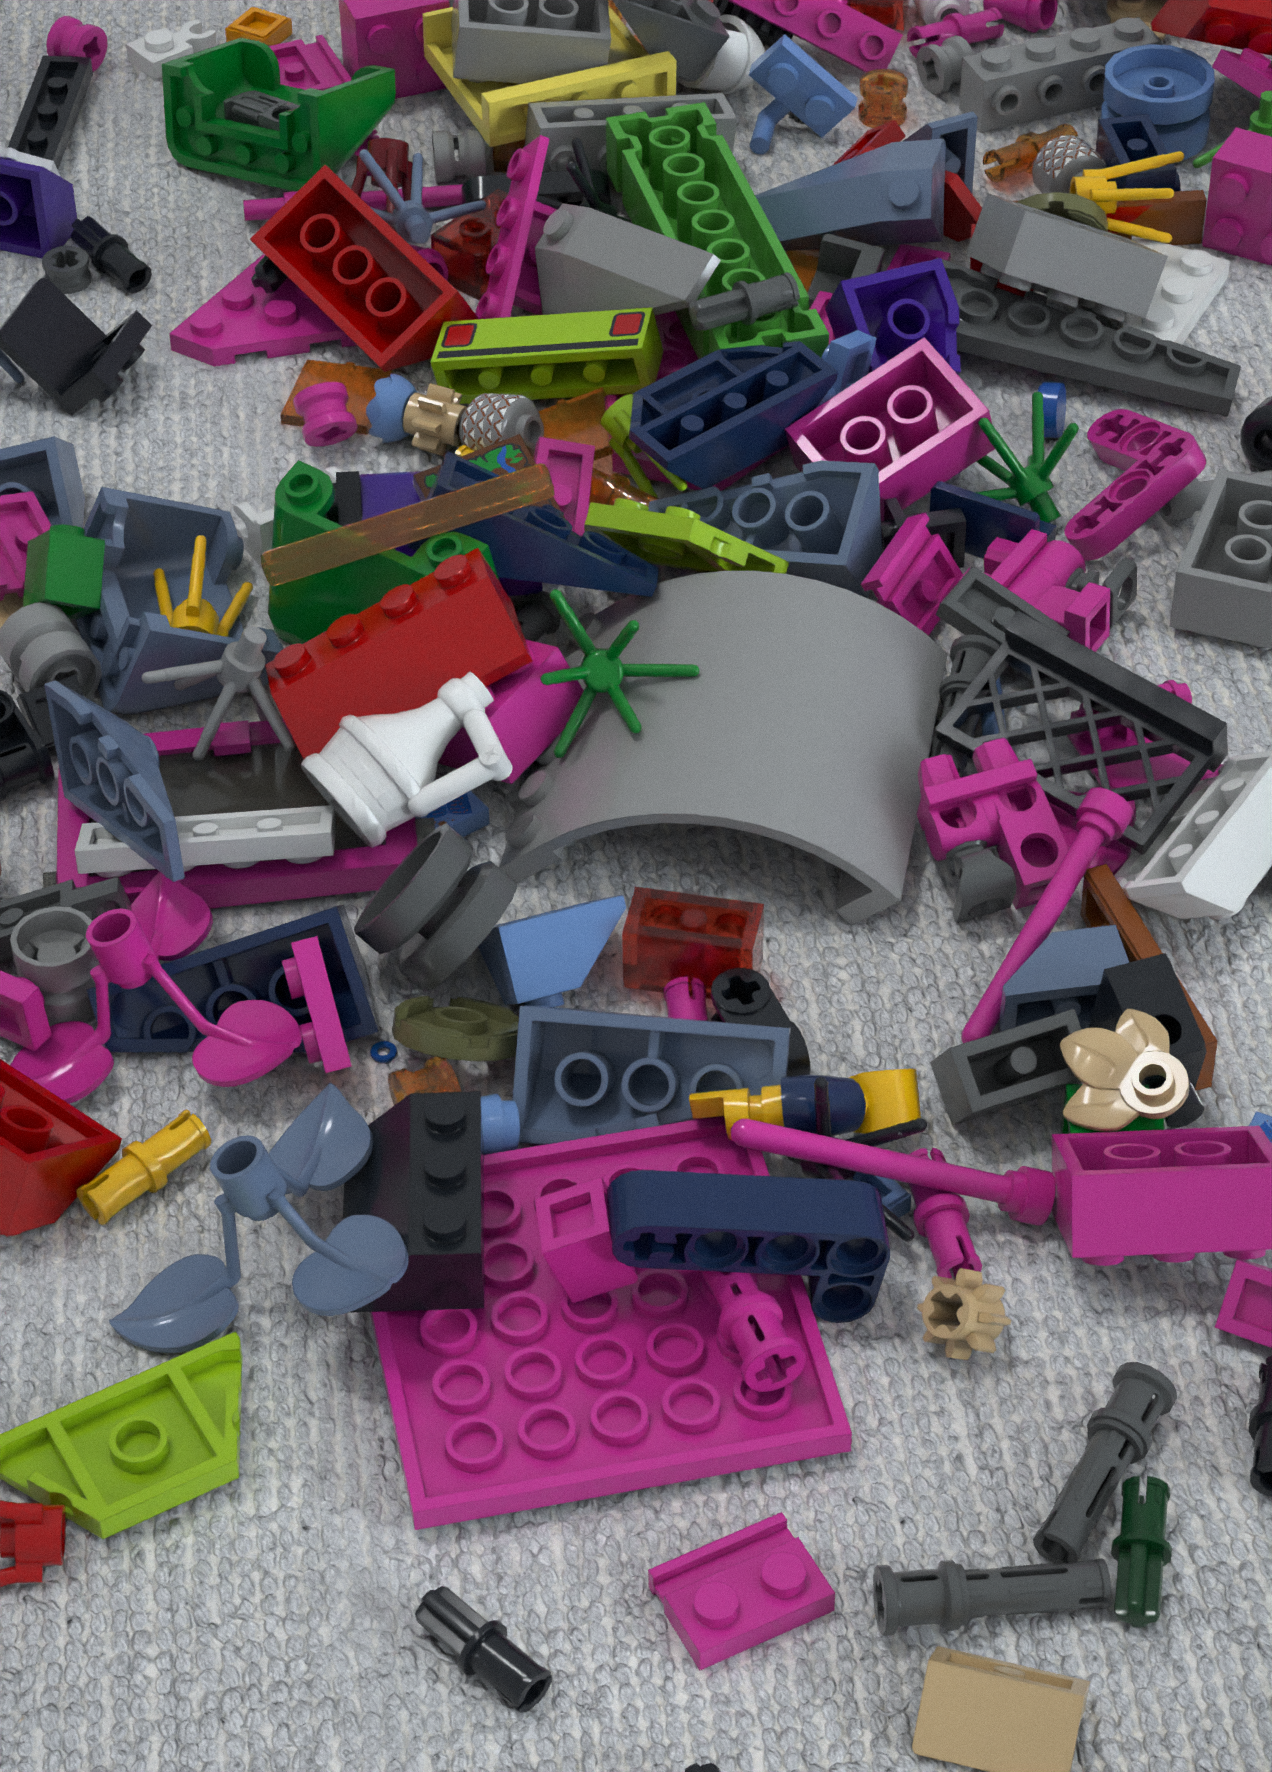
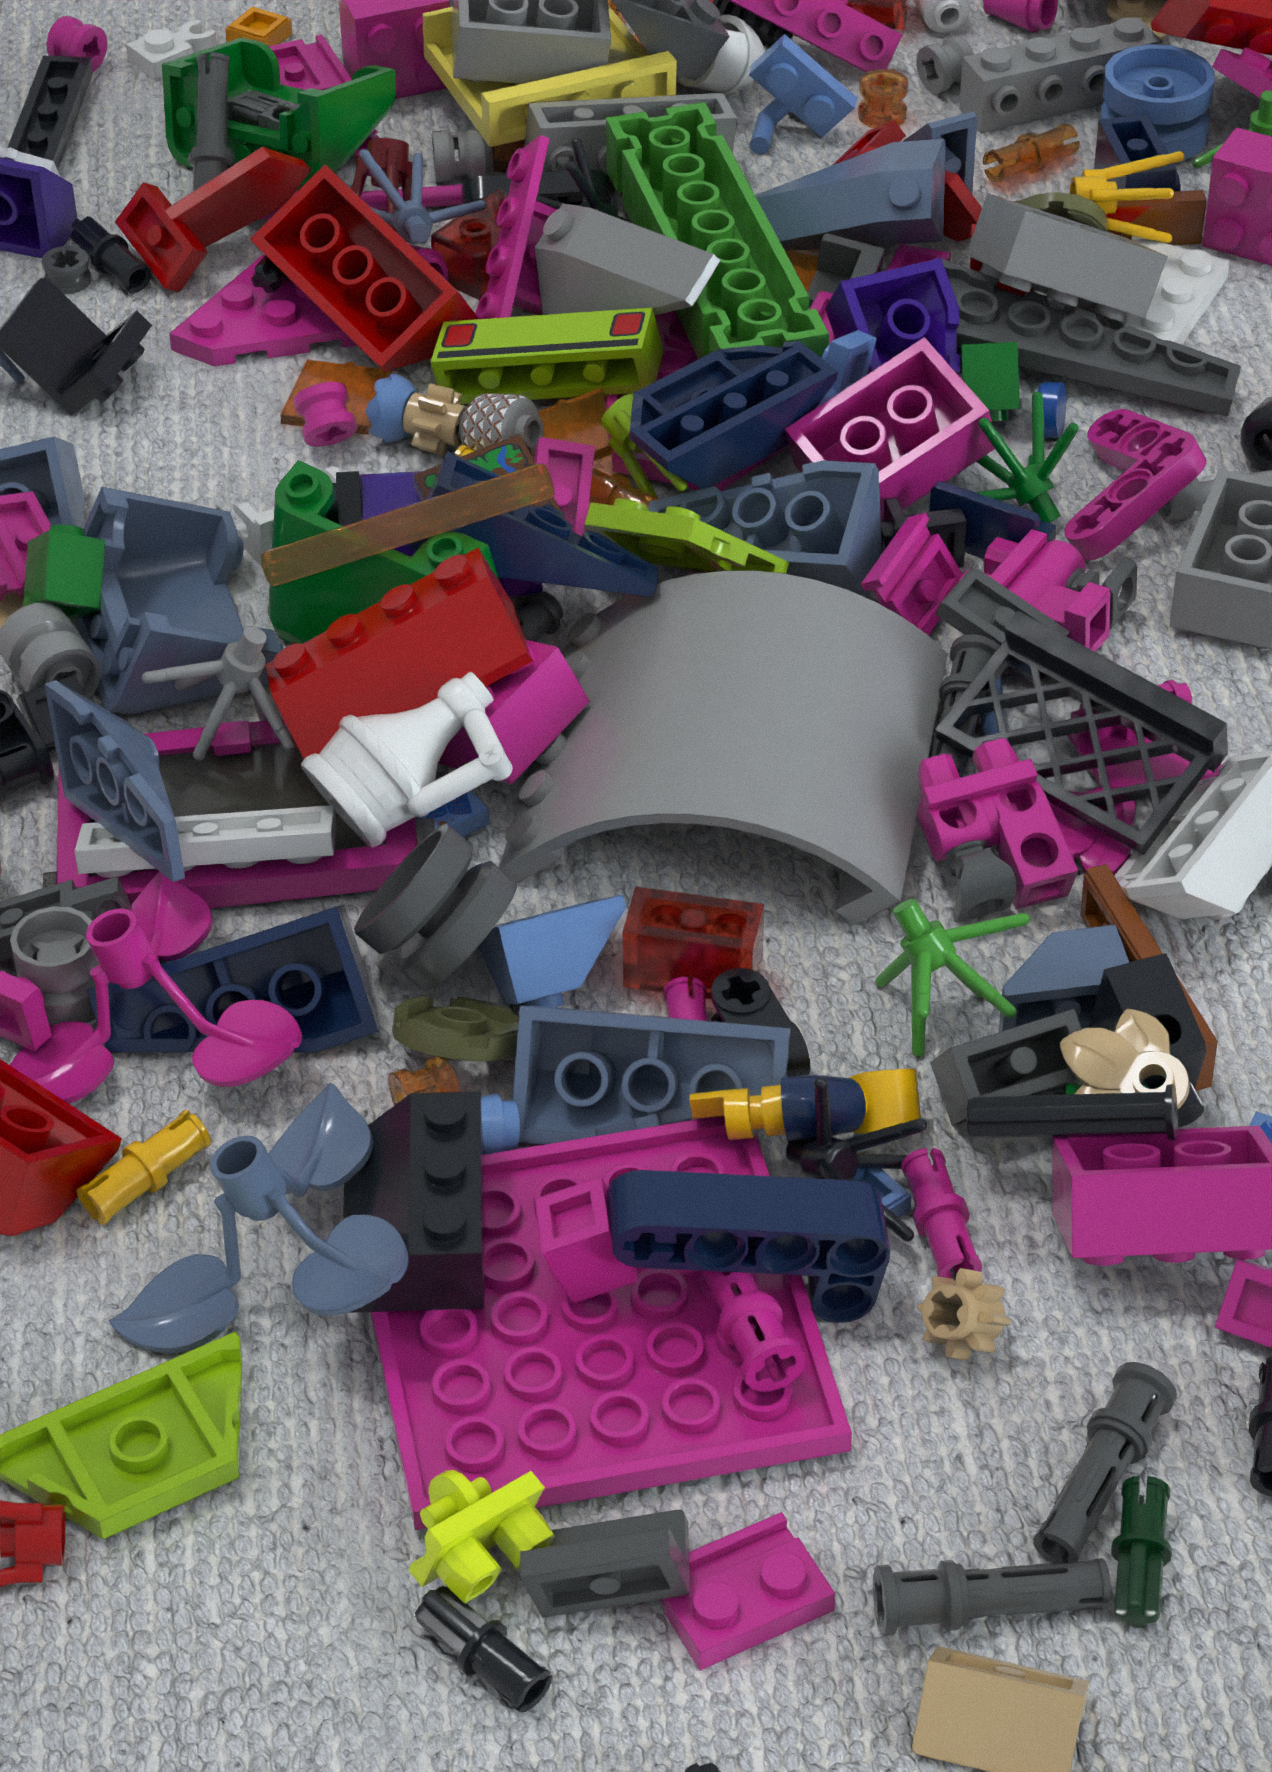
(175, 235): none -> red piece
(195, 612): yellow plant -> none
(211, 153): none -> dark grey pin
(309, 978): dark pink plate -> none
(383, 1058): blue piece -> none
(471, 1519): none -> neon yellow hips
(603, 673): green plant -> none
(609, 1564): none -> dark grey panel
(745, 302): dark grey axle -> none
(930, 948): none -> bright green plant
(970, 27): dark pink pin -> none
(993, 376): none -> green brick
(1022, 1193): dark pink piece -> none
(1061, 161): light grey head -> none
(1074, 1115): none -> black axle
(1100, 820): dark pink piece -> none

